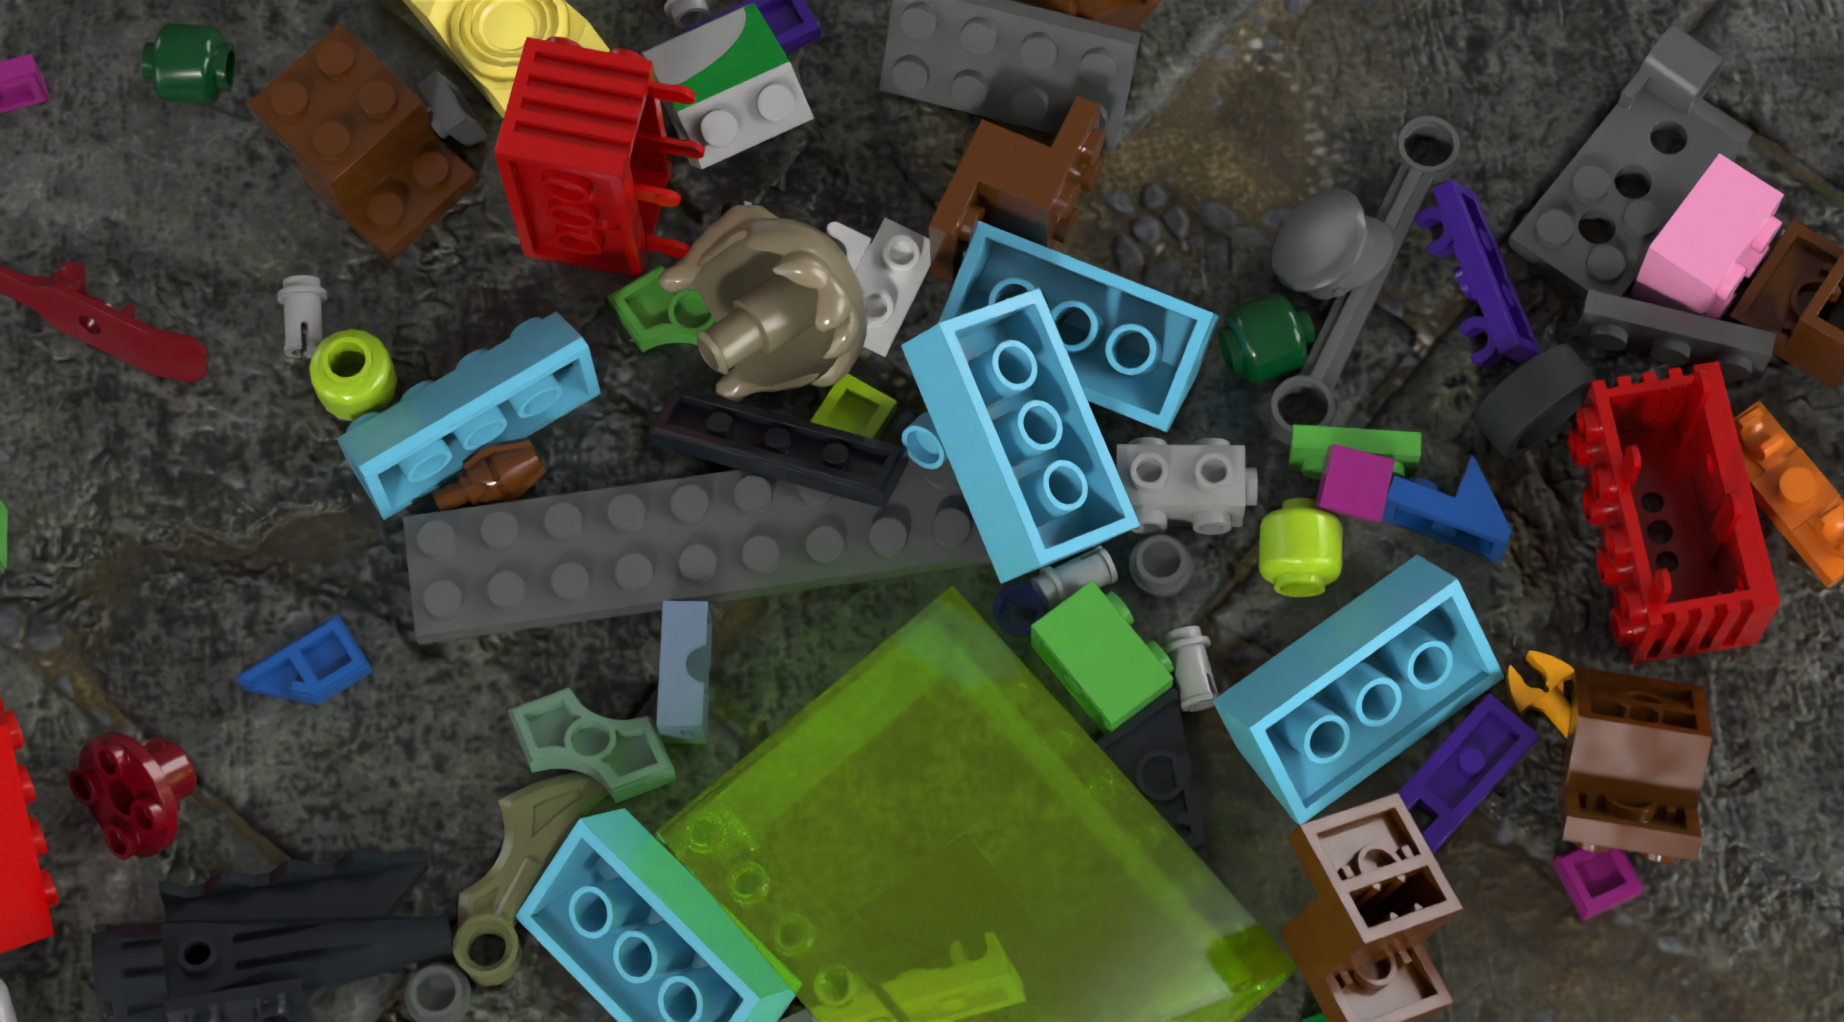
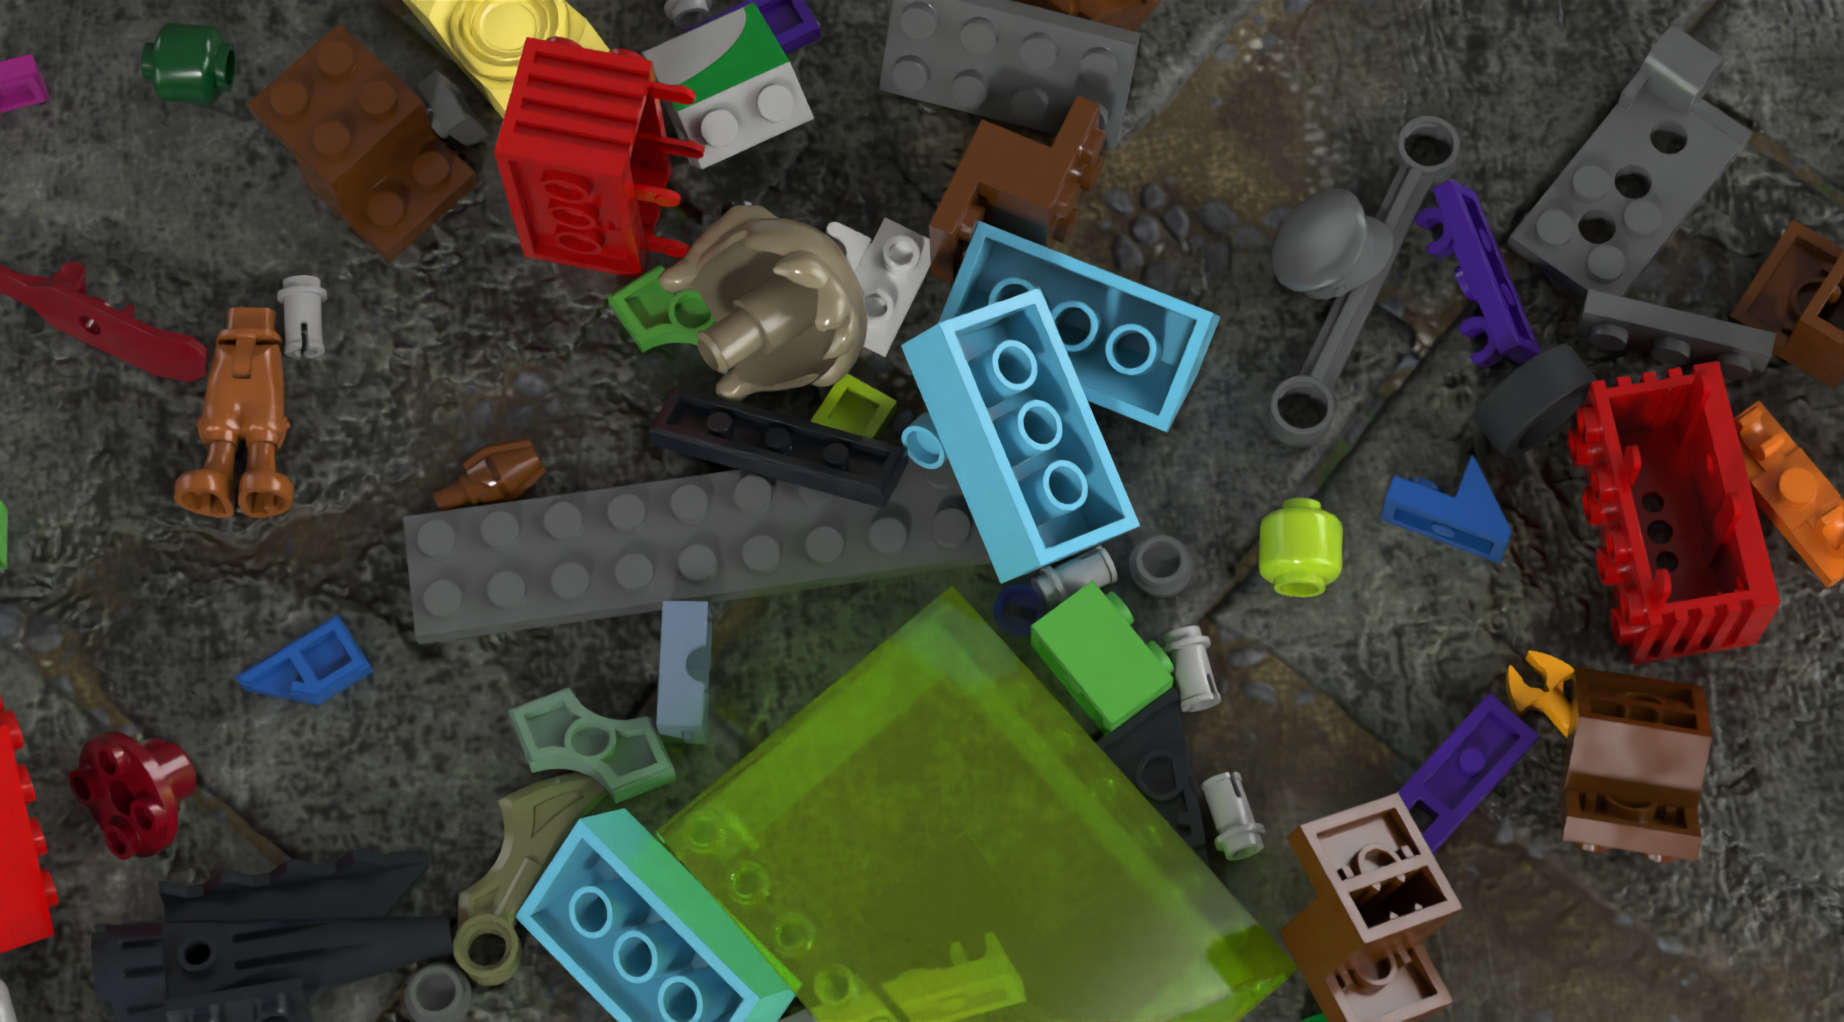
(242, 404): none -> dark orange piece
(353, 374): lime head -> none
(485, 401): medium azure slope -> none
(1186, 484): light grey brick -> none
(1231, 813): none -> light grey pin
(1265, 338): dark green head -> none
(1310, 444): bright green plate -> none
(1354, 483): magenta tile -> none
(1360, 687): medium azure slope -> none
(1597, 880): magenta tile -> none
(1710, 242): bright pink brick -> none

